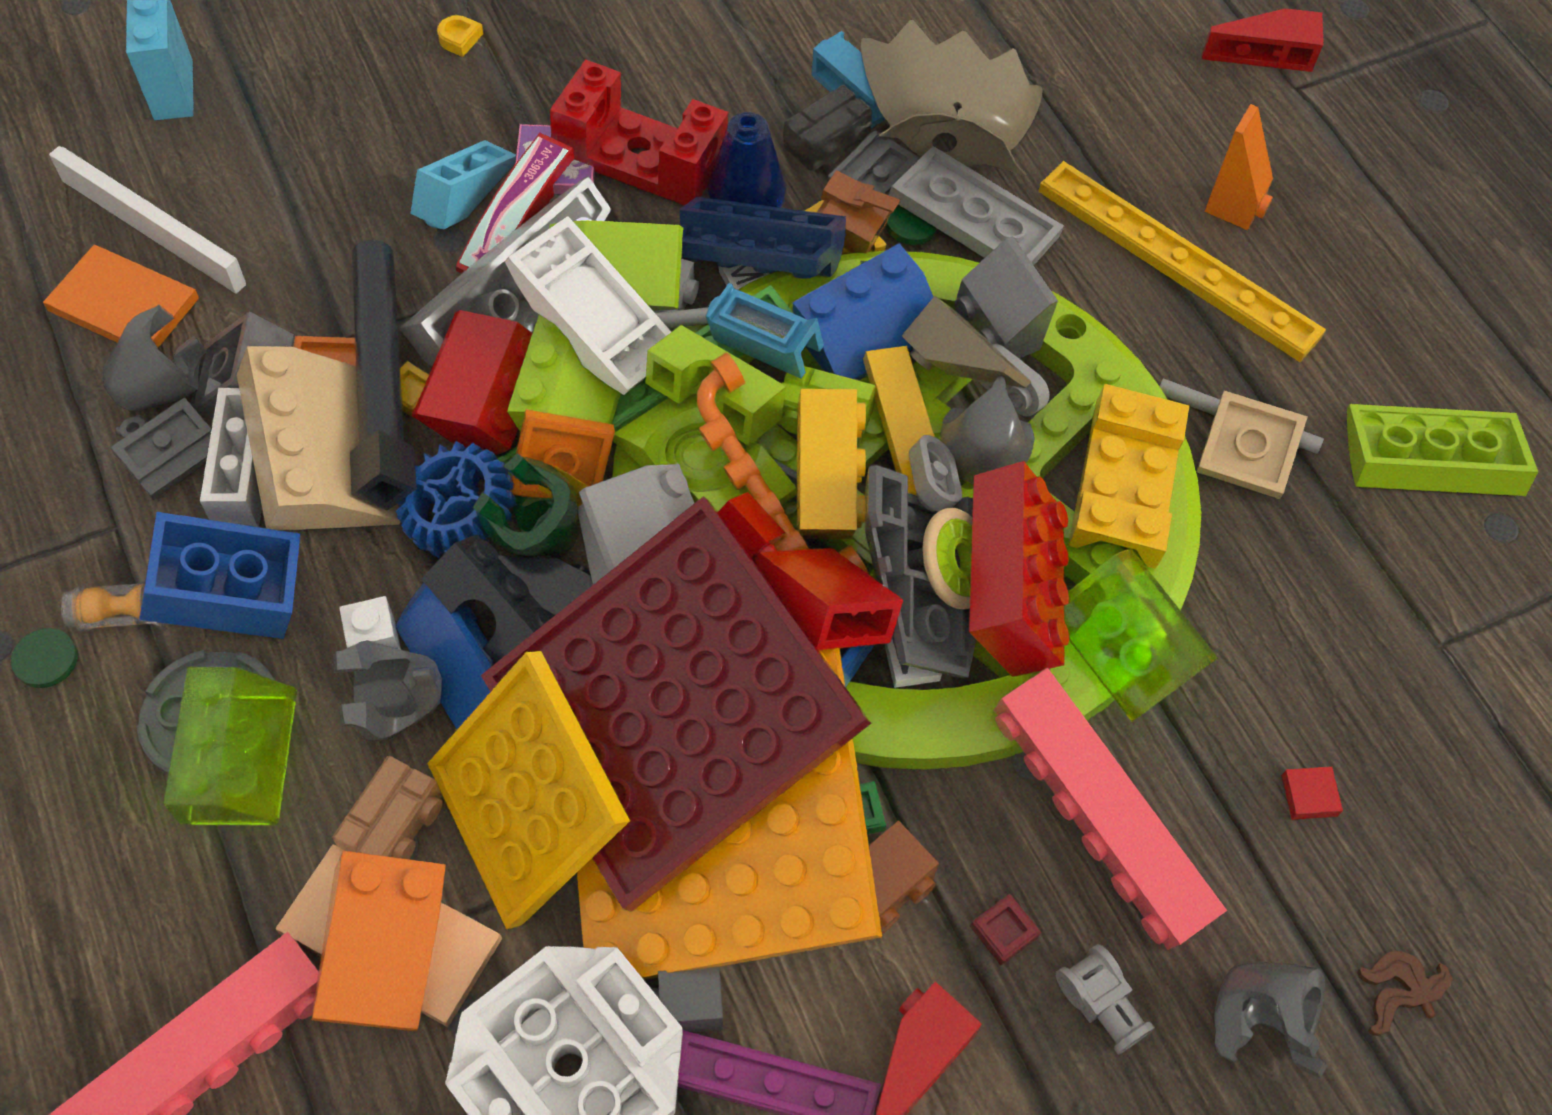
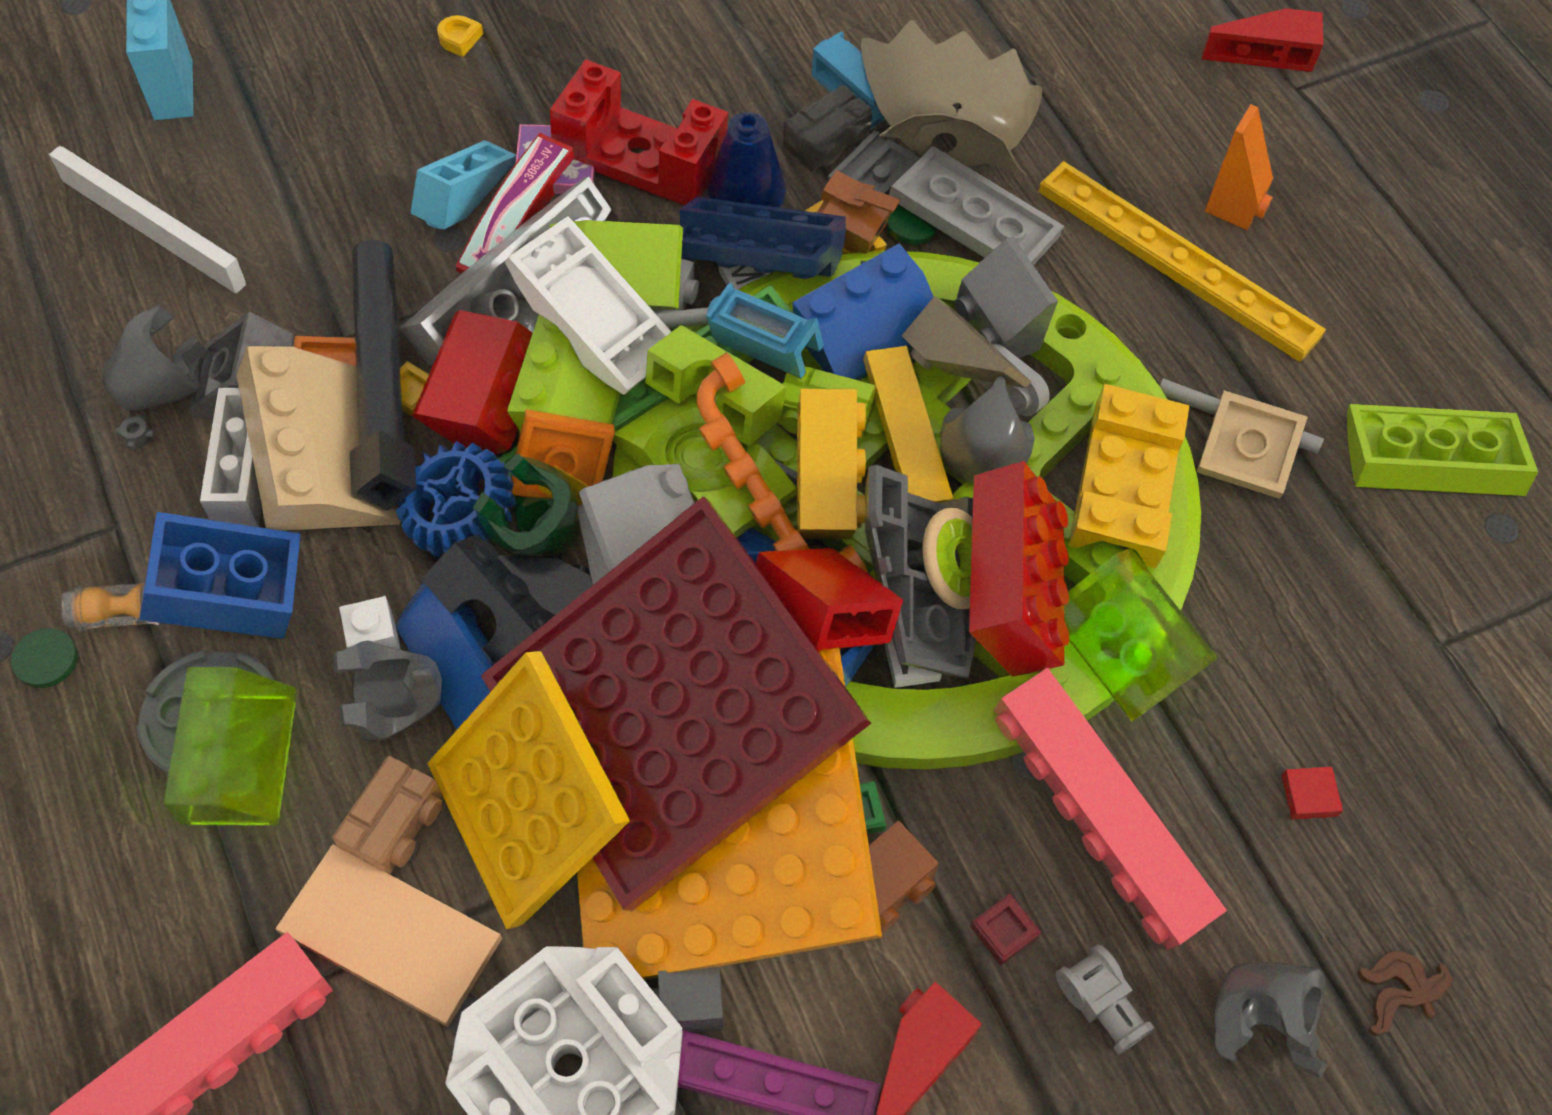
(110, 290): orange tile -> none
(165, 448): dark grey plate -> none
(378, 941): orange slope -> none
(751, 524): red brick -> none
(934, 474): light grey plate -> none

